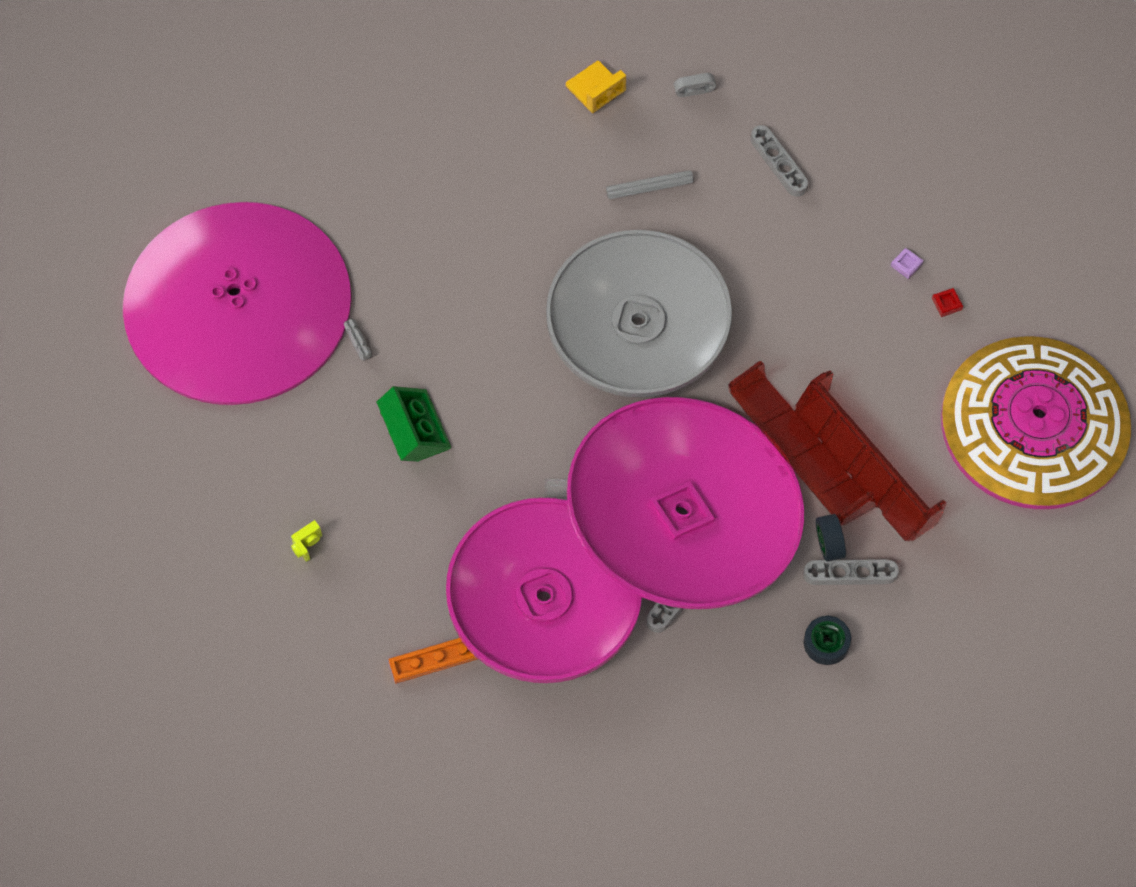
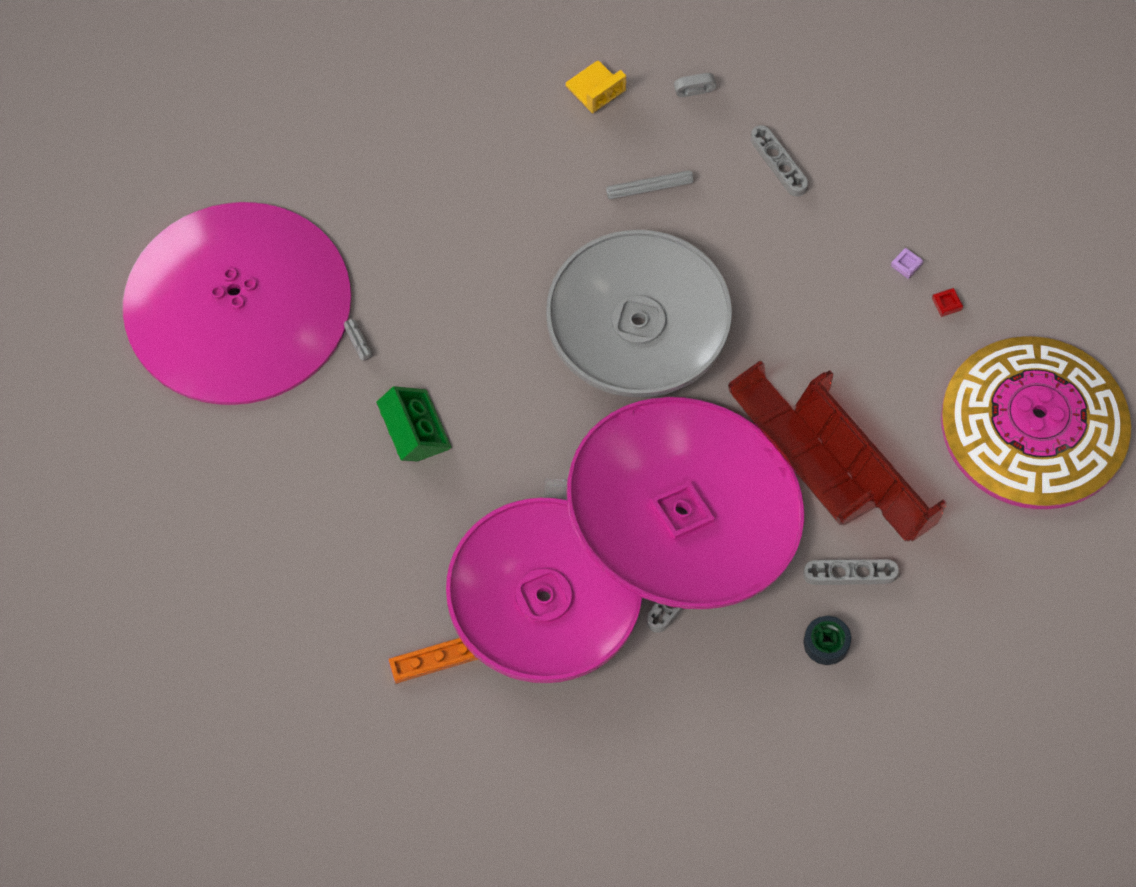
(305, 537): neon yellow bracket -> none
(830, 537): black wheel -> none

